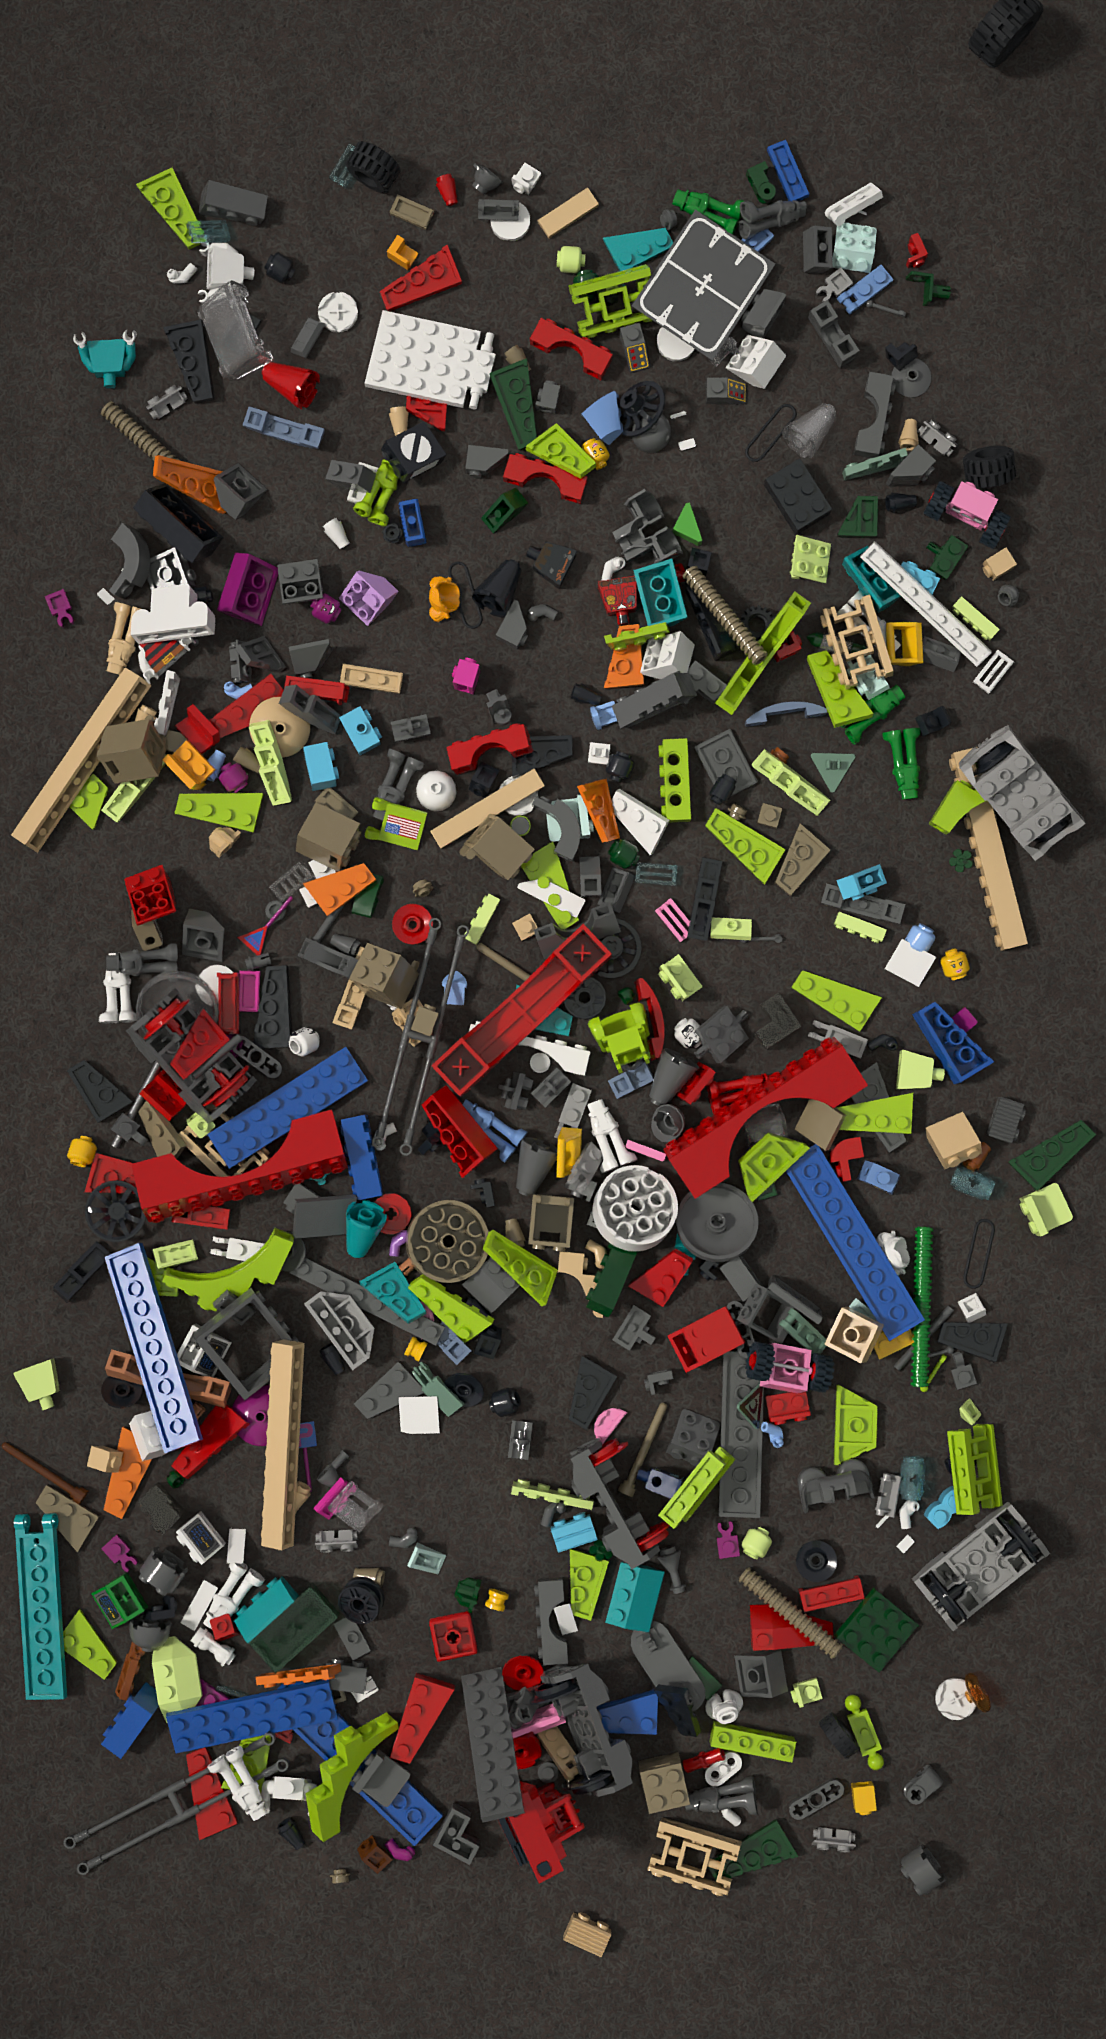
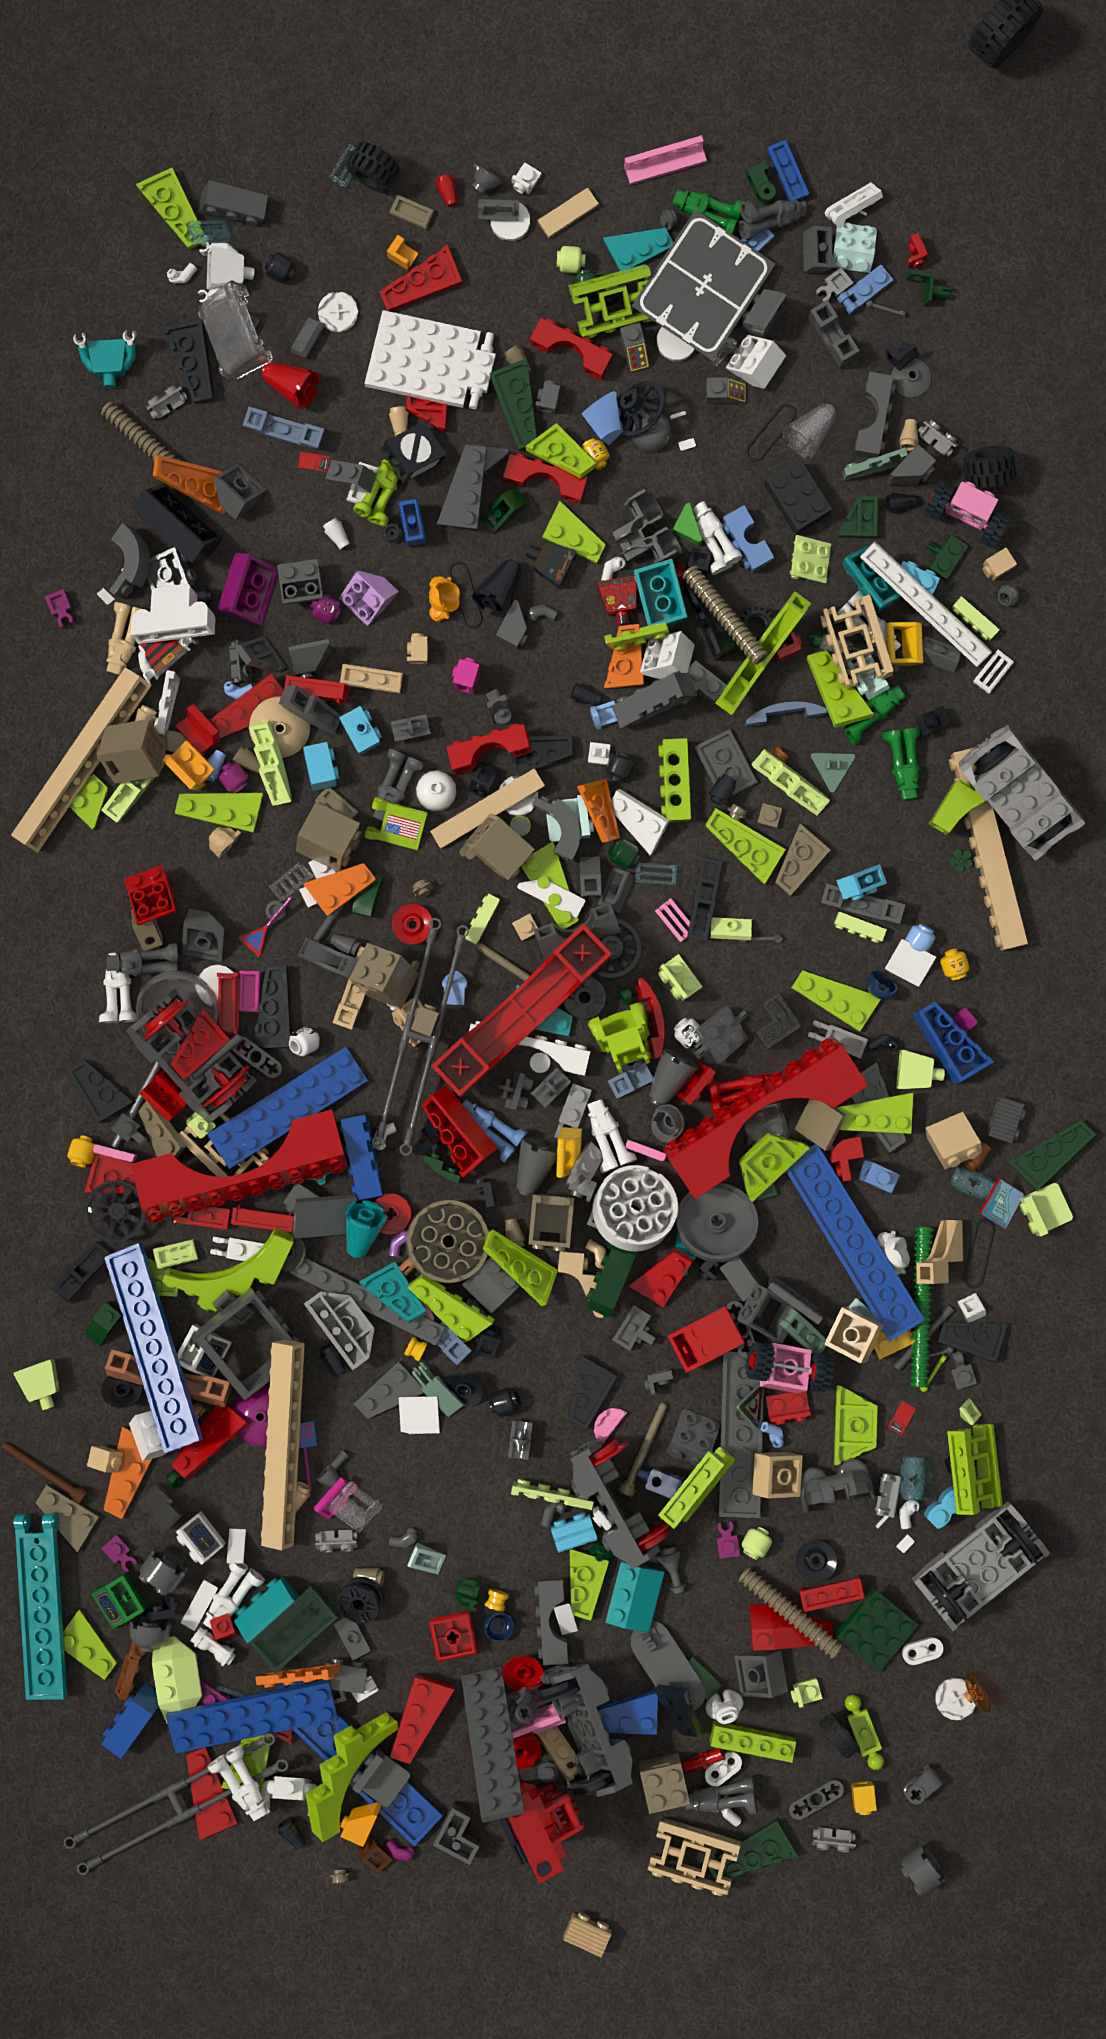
(103, 1323): none -> dark green slope
(114, 1153): none -> bright pink tile
(257, 961): dark grey pin -> none
(262, 1219): none -> red container
(313, 461): none -> red sticker
(359, 1823): none -> light orange slope
(417, 649): none -> tan brick
(436, 1164): none -> dark green slope
(465, 493): none -> dark grey wedge
(493, 1628): none -> dark blue hair
(570, 532): none -> lime wing
(601, 1518): none -> white plate
(665, 160): none -> bright pink fence
(709, 527): none -> white piece
(754, 555): none -> medium blue arch
(777, 1474): none -> tan brick
(881, 987): none -> dark blue hair
(902, 1417): none -> red sticker
(922, 1652): none -> white plate
(946, 1248): none -> tan arch
(1001, 1203): none -> piece

